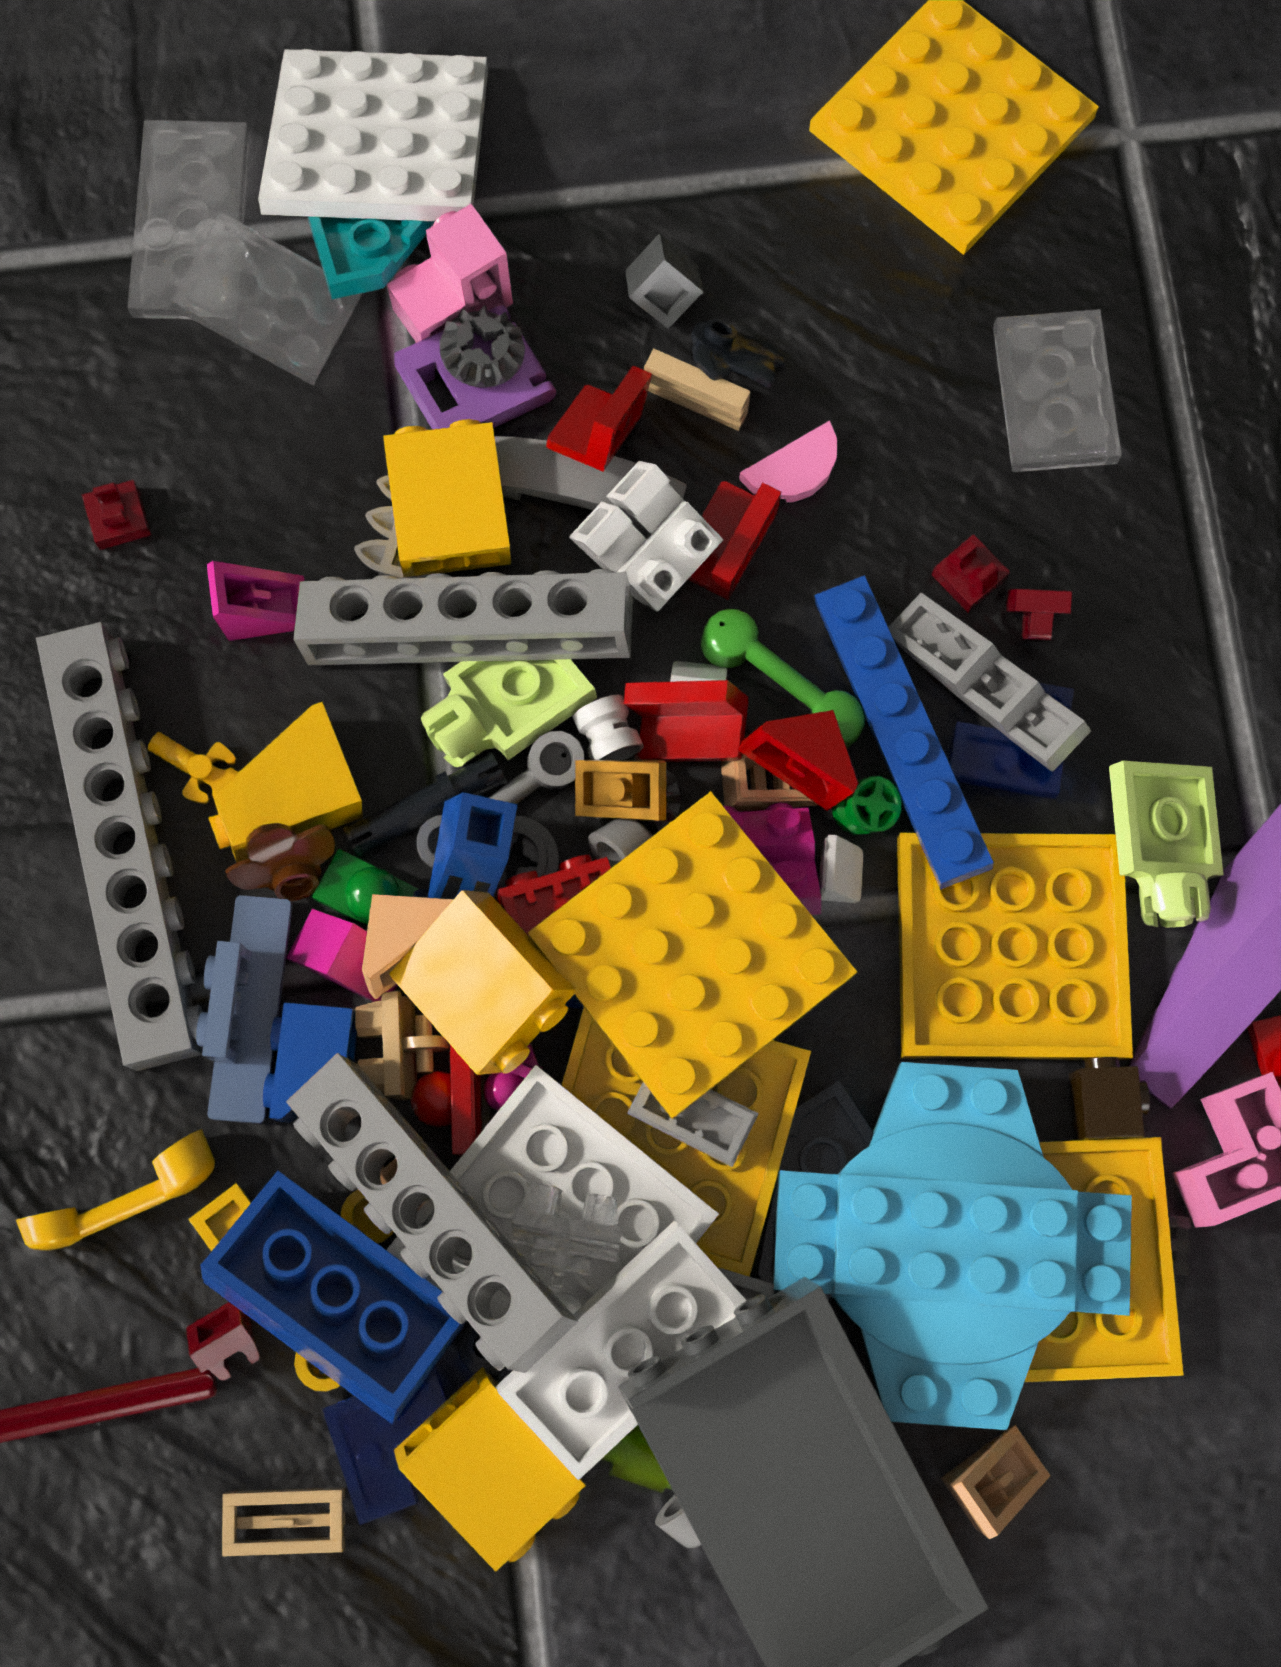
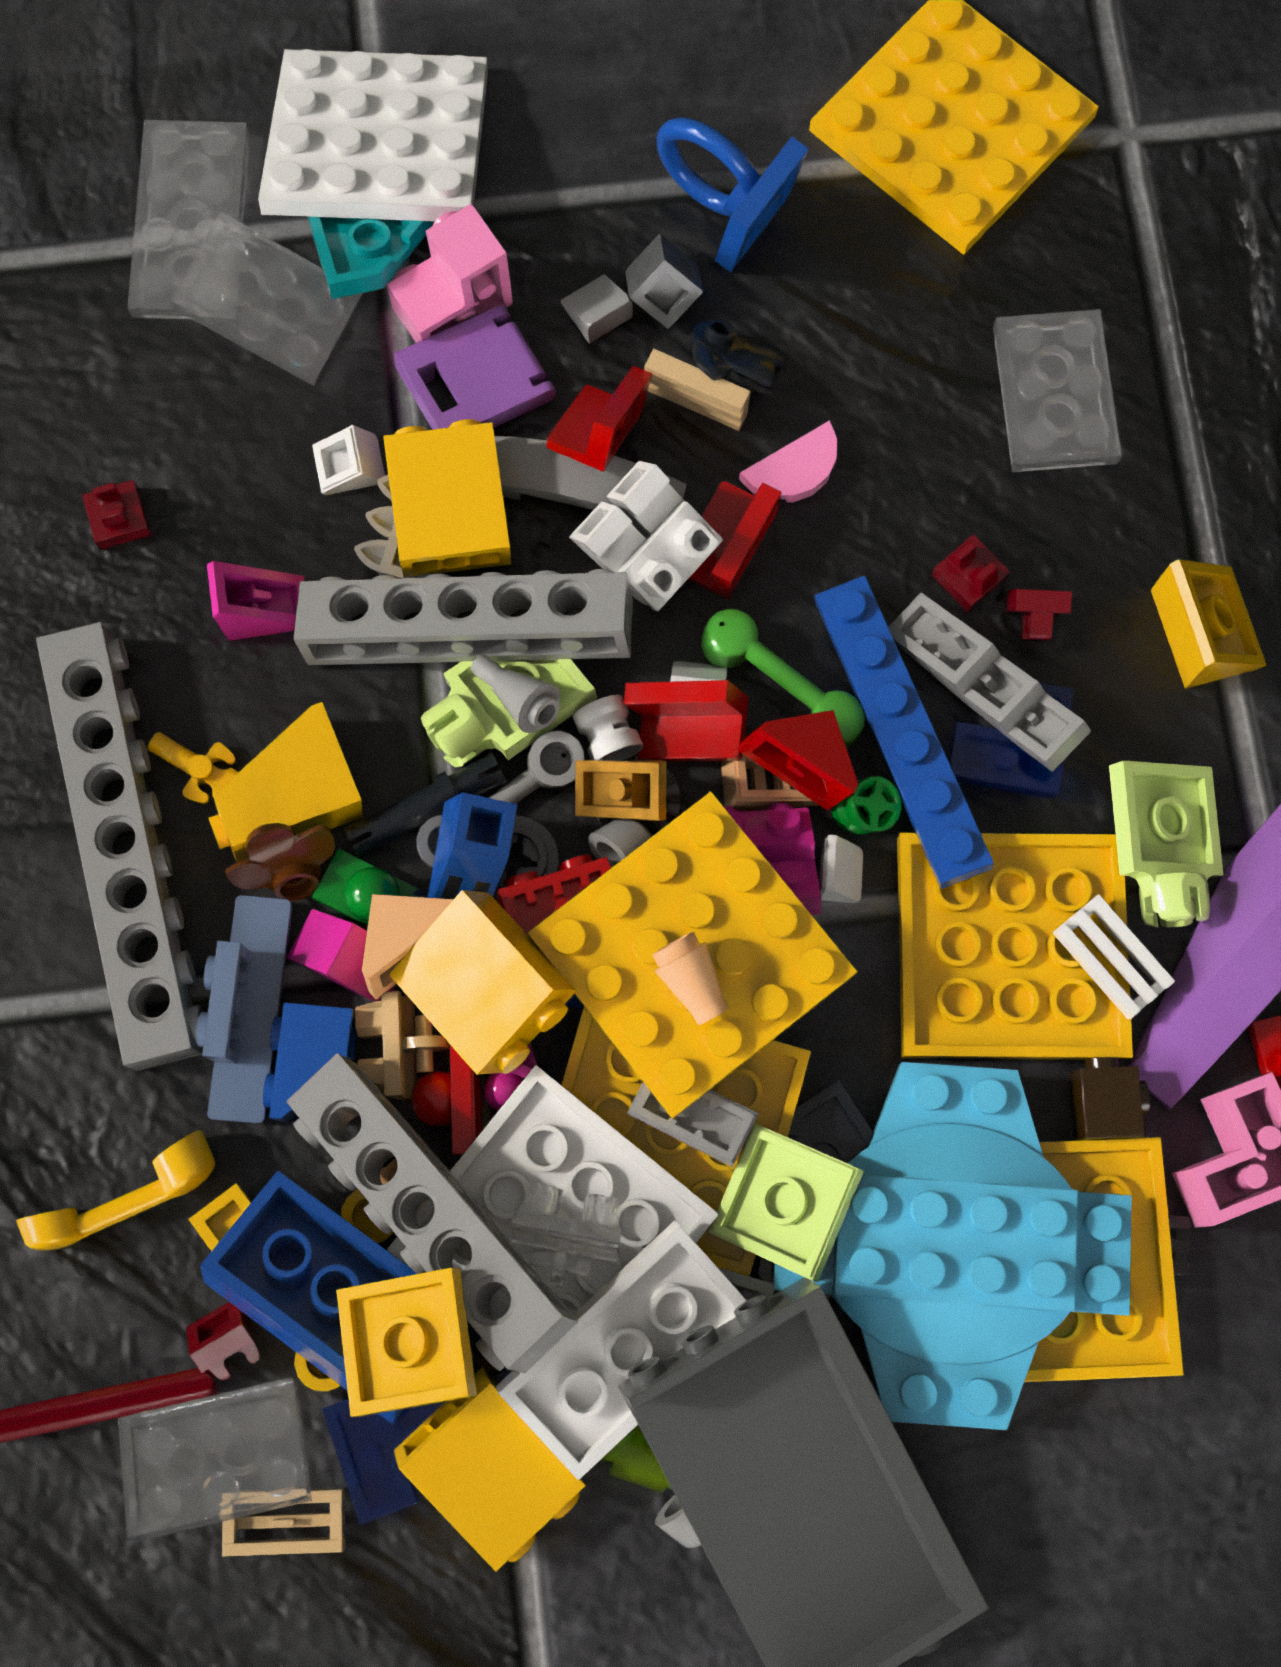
(213, 1460): none -> clear plate
(348, 460): none -> white slope
(406, 1342): none -> yellow hinge
(474, 366): dark grey gear -> none
(528, 700): none -> light grey cone
(598, 308): none -> light grey slope
(691, 977): none -> light nougat cone
(754, 197): none -> blue tile
(786, 1202): none -> yellowish green tile
(997, 1481): light nougat slope -> none
(1129, 942): none -> white tile
(1206, 622): none -> yellow slope

